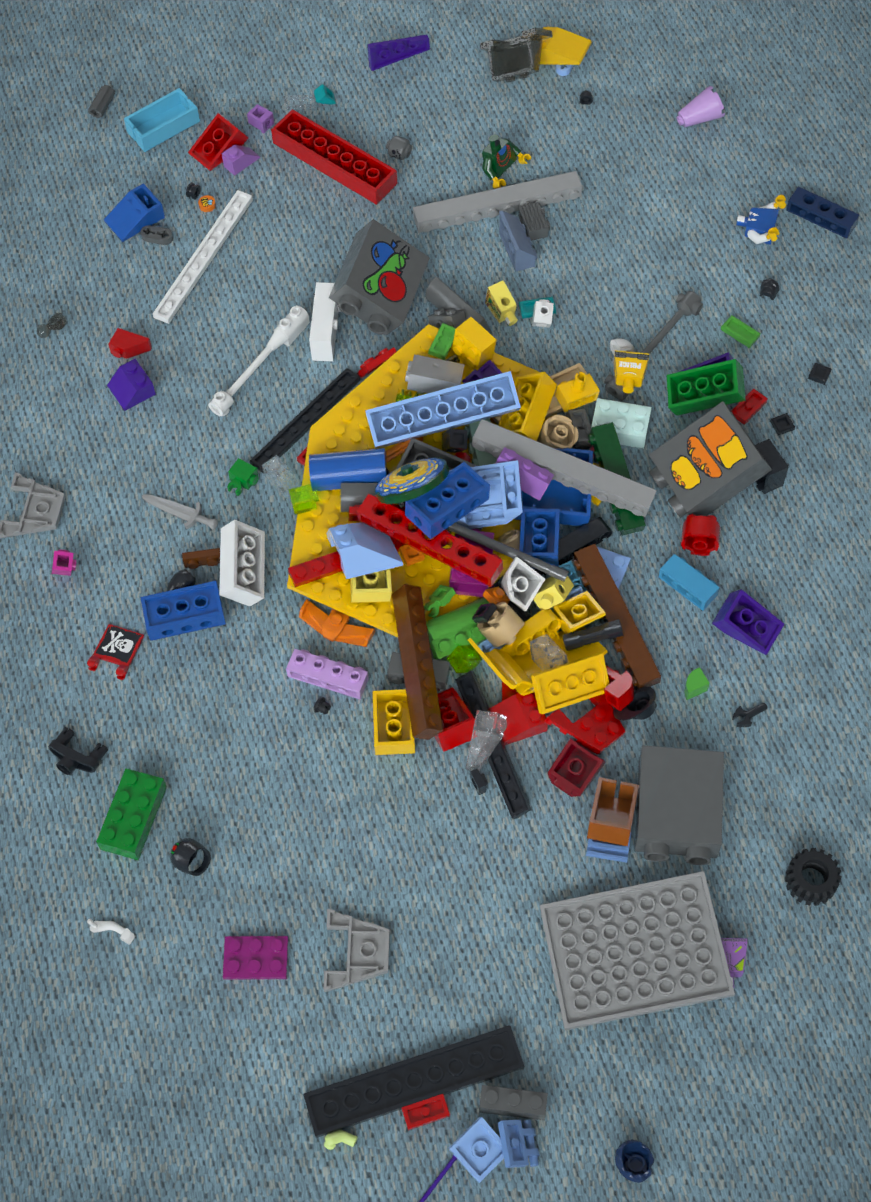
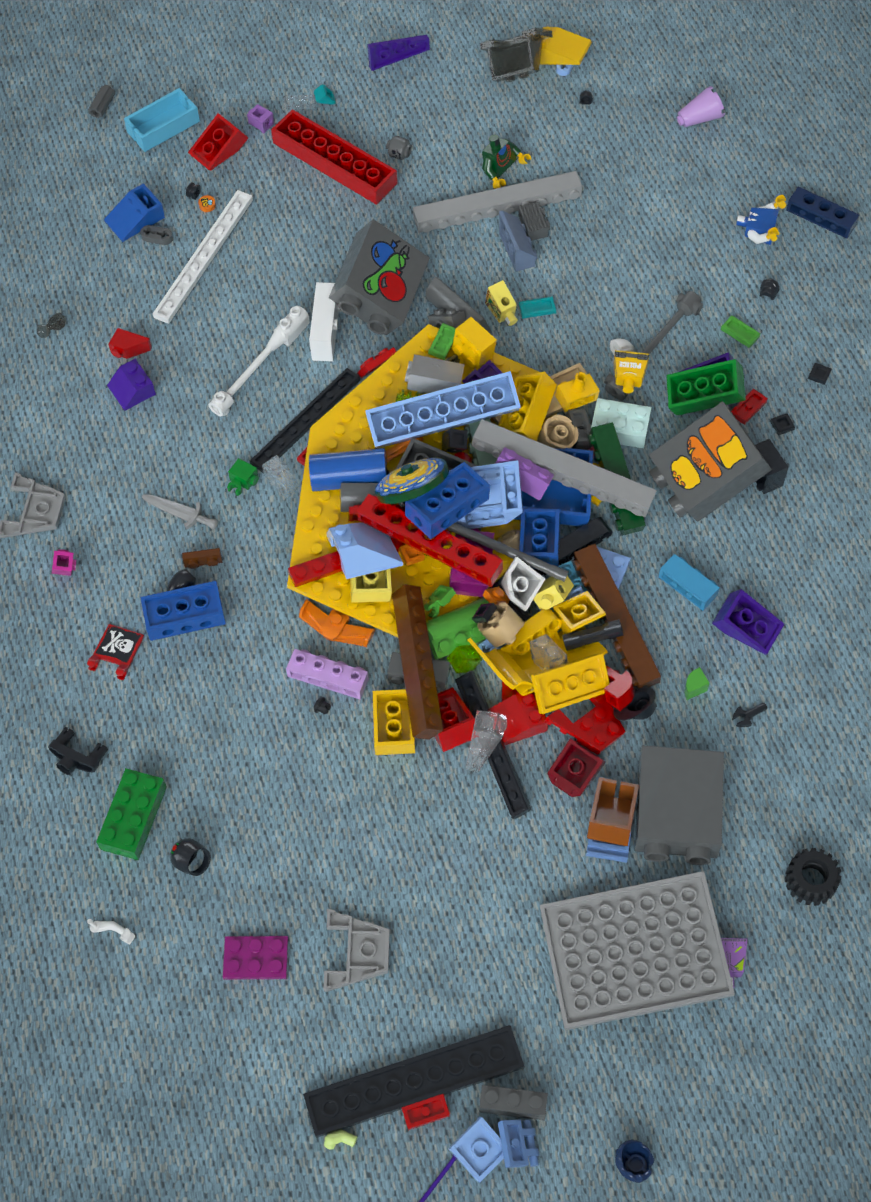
(238, 158): medium lavender slope -> none
(242, 563): white brick -> none
(303, 499): clear neon green brick -> none
(479, 781): black plate -> none
(542, 313): white brick -> none
(700, 534): red brick -> none

